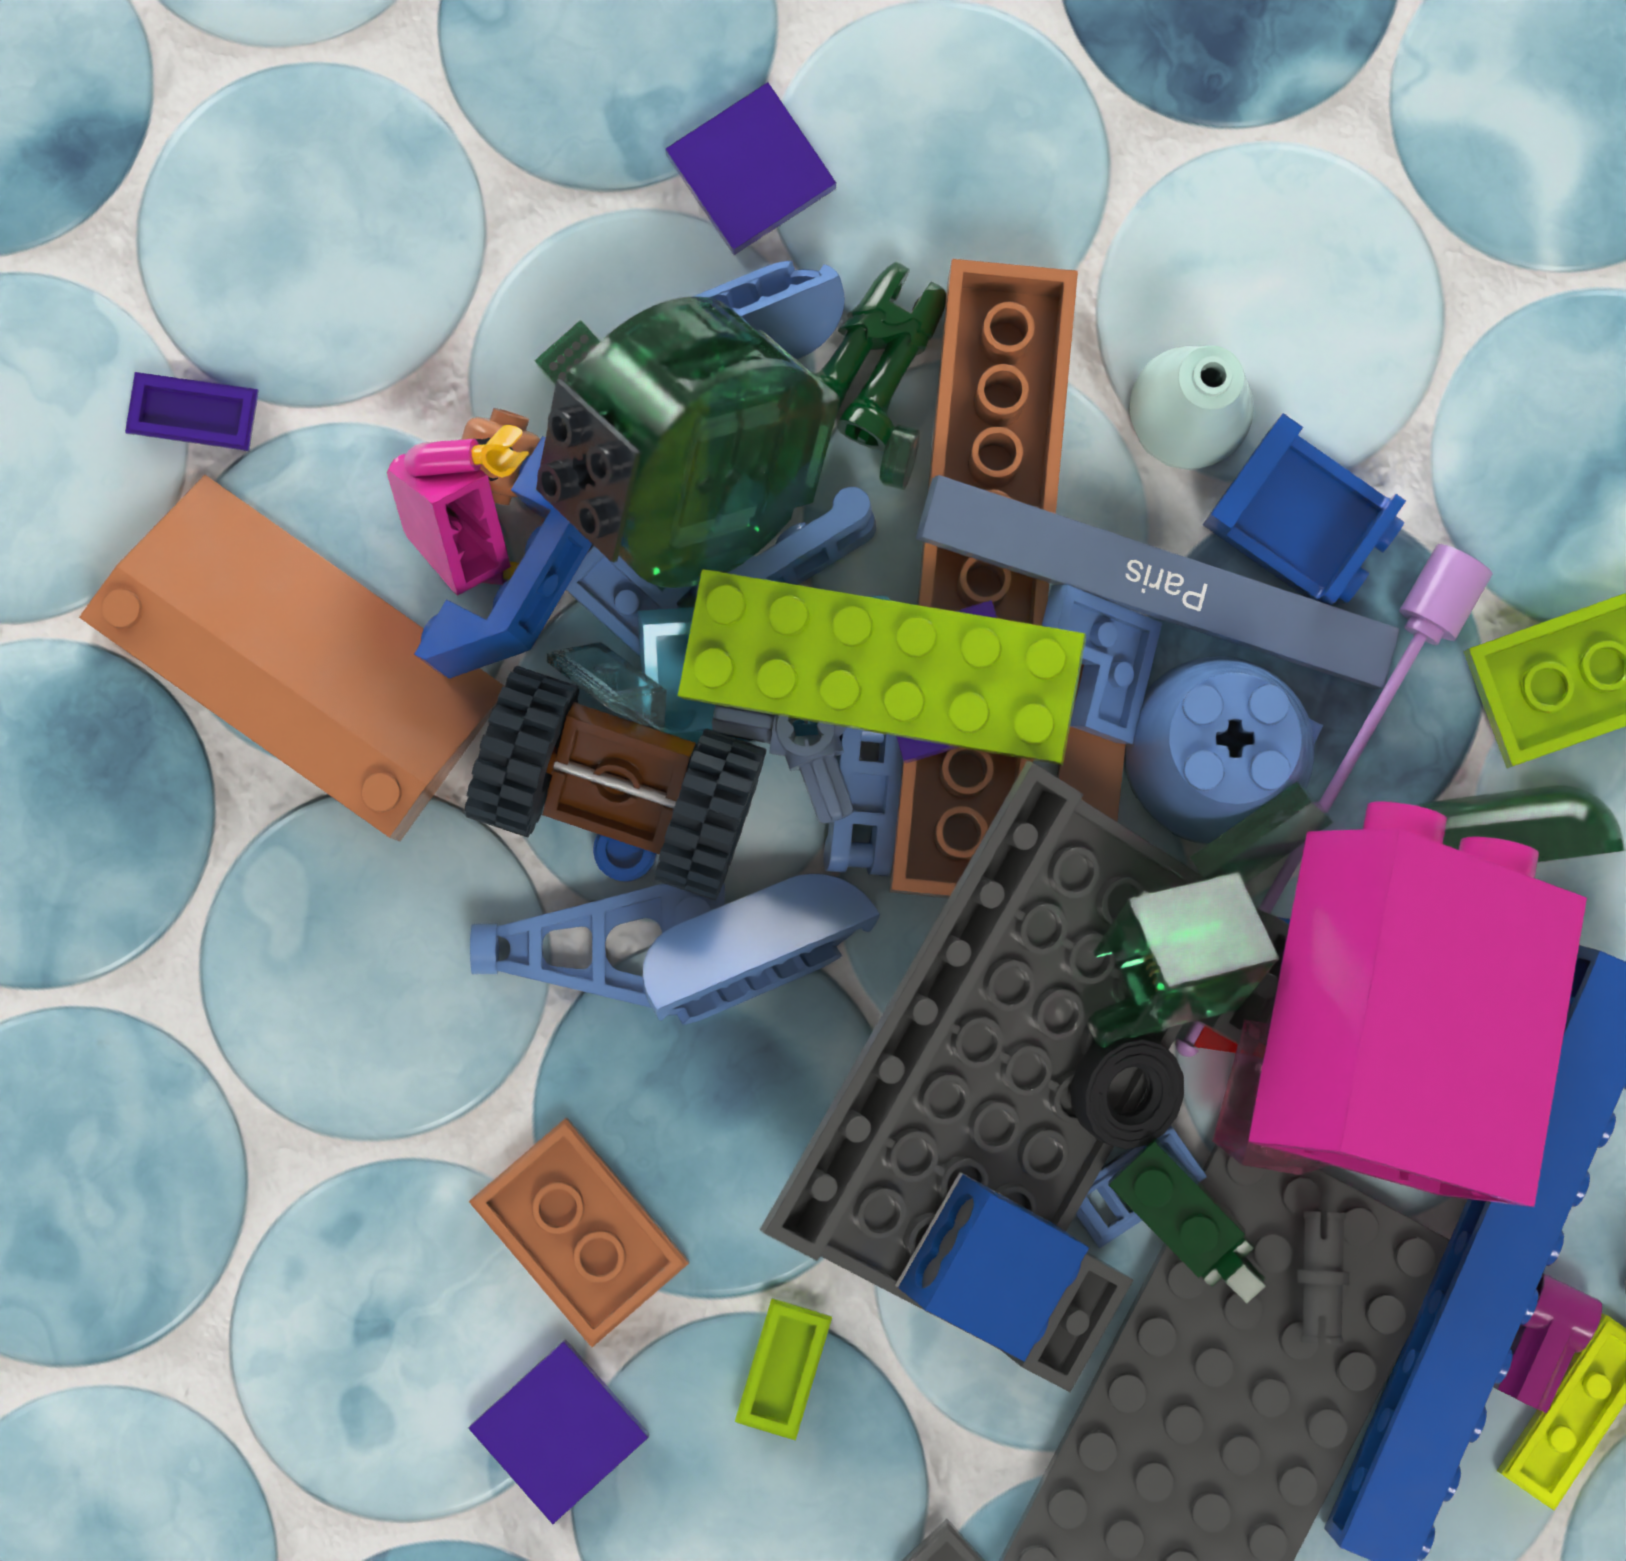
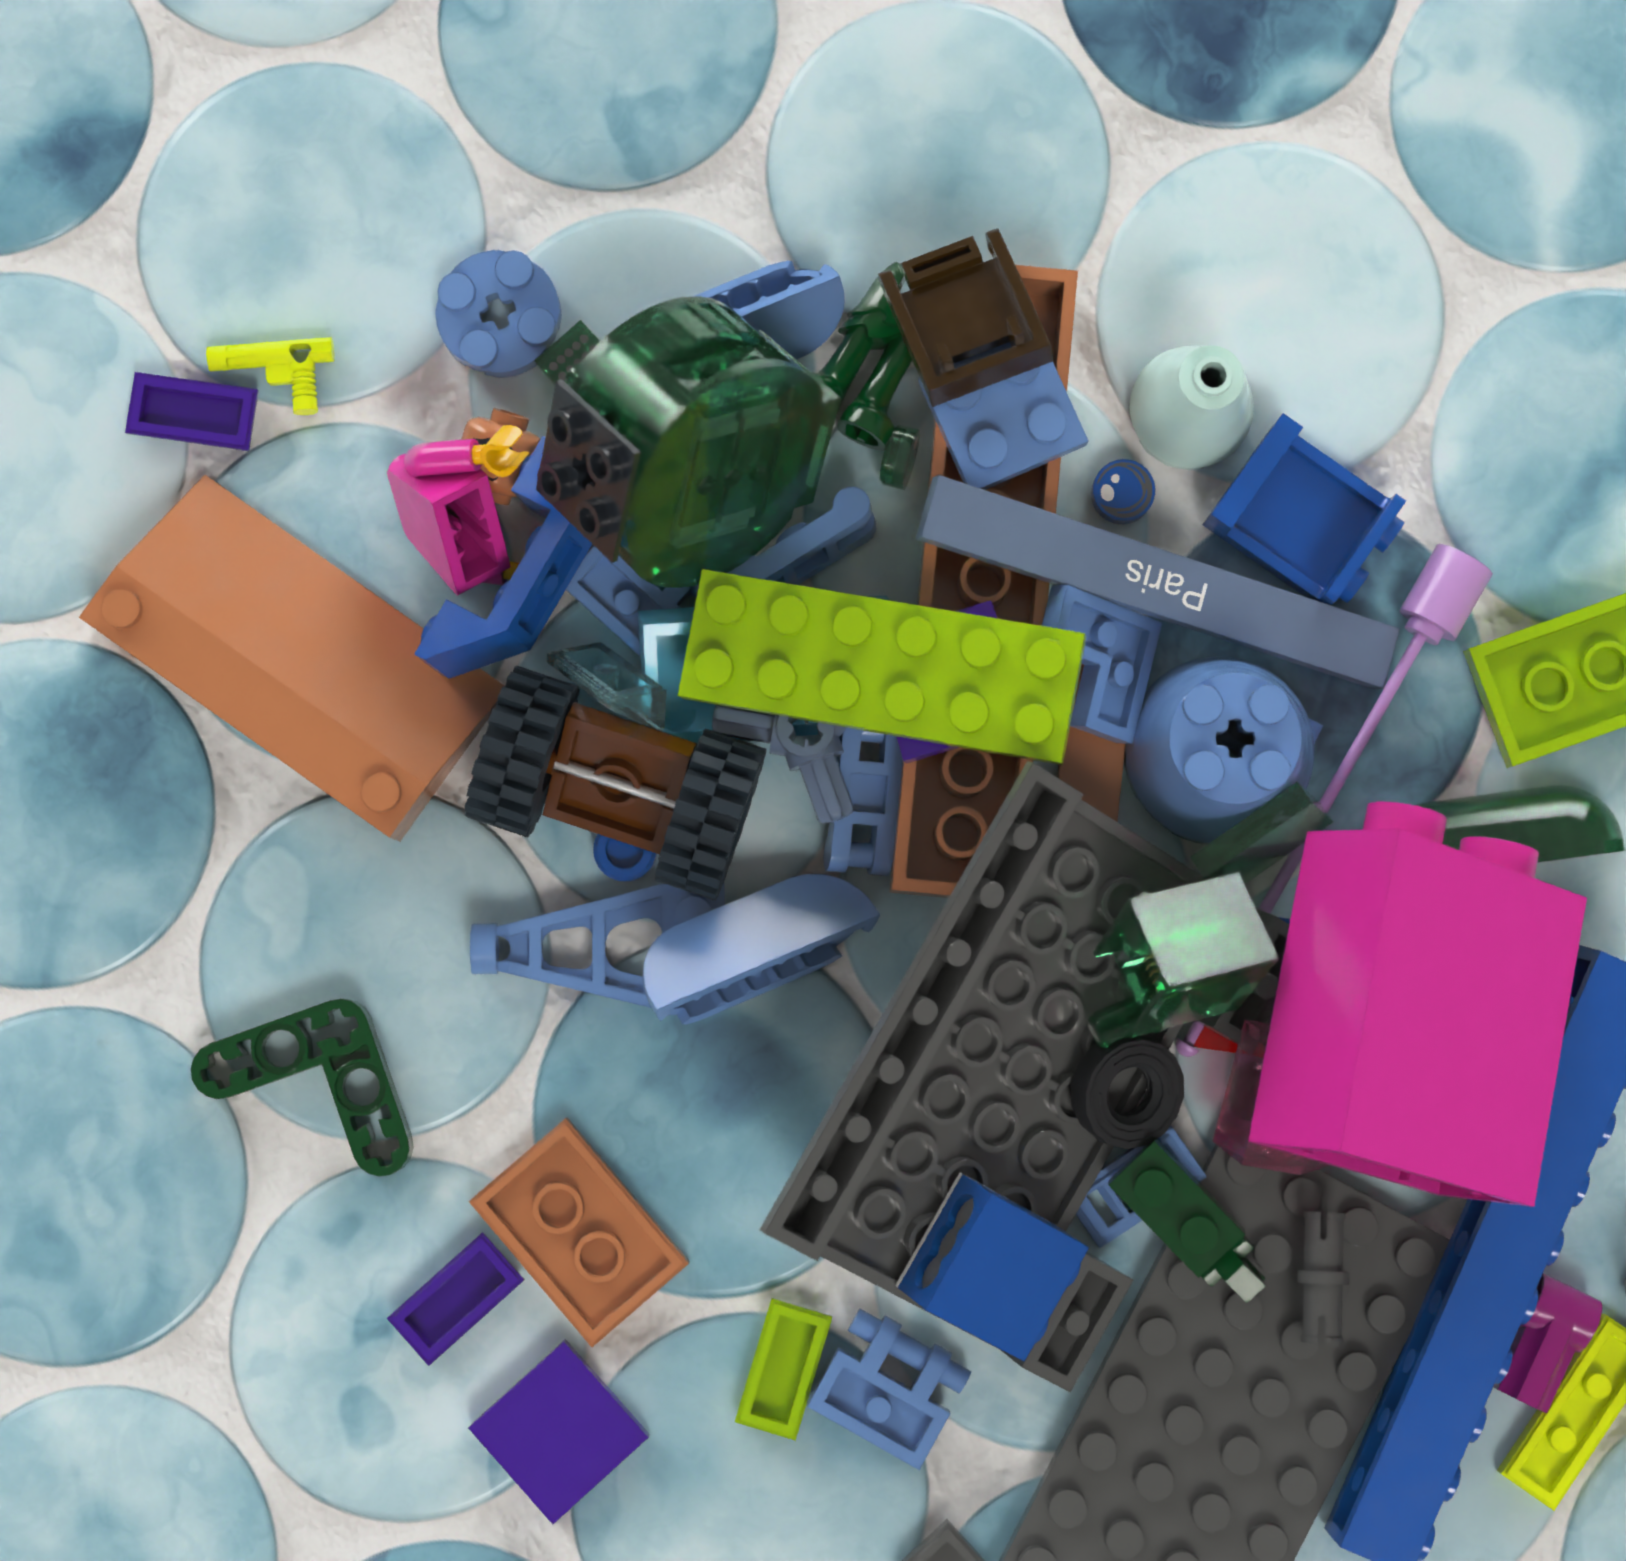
(279, 365): none -> neon yellow hose
(337, 1062): none -> dark green beam
(455, 1299): none -> dark purple tile
(465, 297): none -> medium blue plate
(750, 168): dark purple tile -> none
(880, 1407): none -> medium blue plate
(963, 309): none -> dark brown container
(1009, 425): none -> medium blue plate
(1123, 491): none -> blue tile

